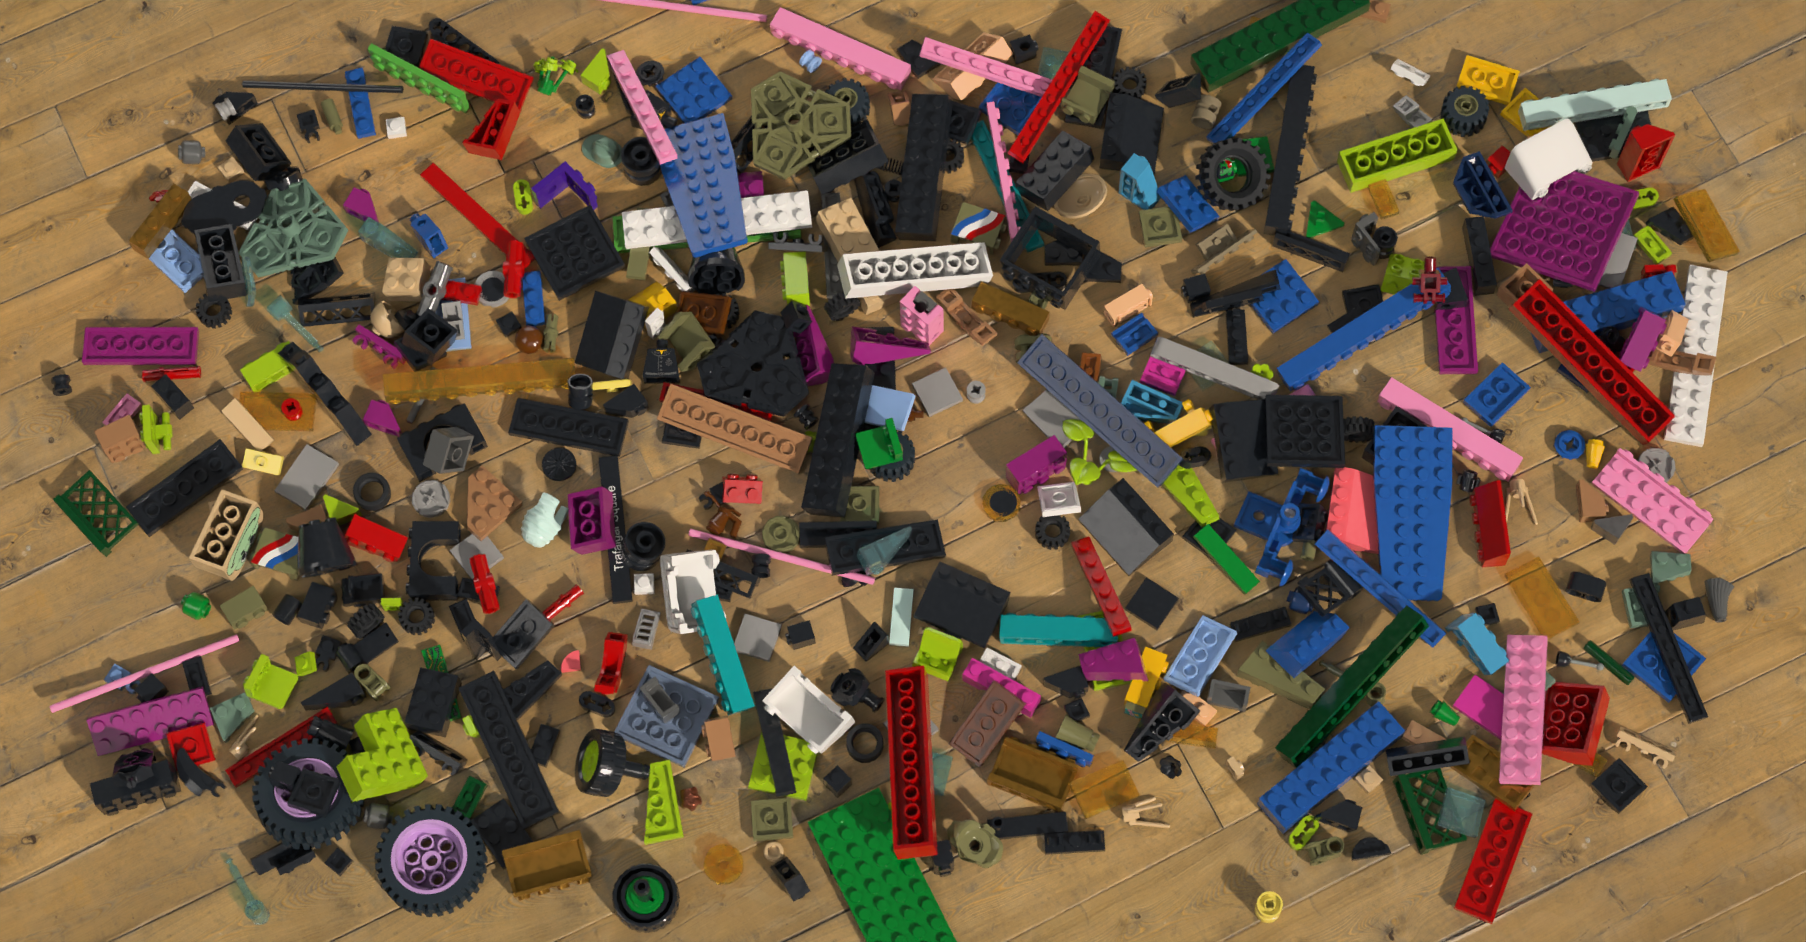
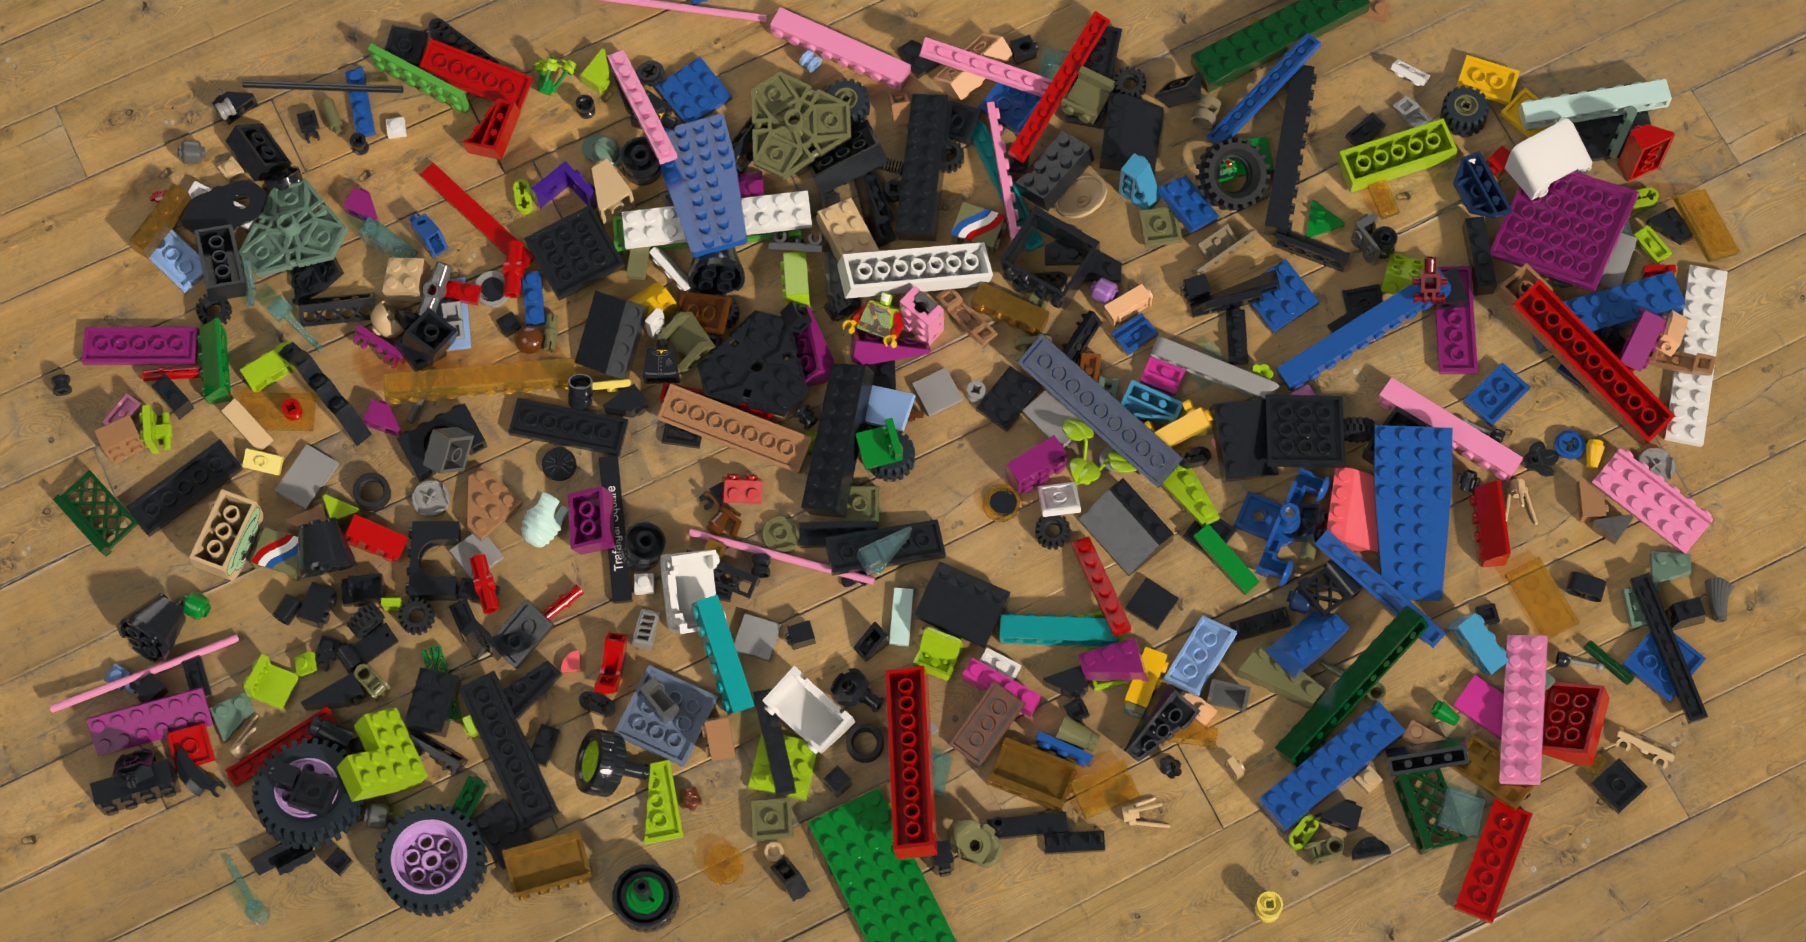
(153, 627): none -> black cone
(215, 362): none -> green slope
(244, 608): olive brick -> none
(359, 143): none -> black bush
(611, 192): none -> tan slope
(879, 319): none -> torso
(1008, 398): none -> black plate
(1082, 335): none -> black plate
(1104, 291): none -> medium lavender head
(1365, 130): none -> black plate
(1542, 458): none -> black plate

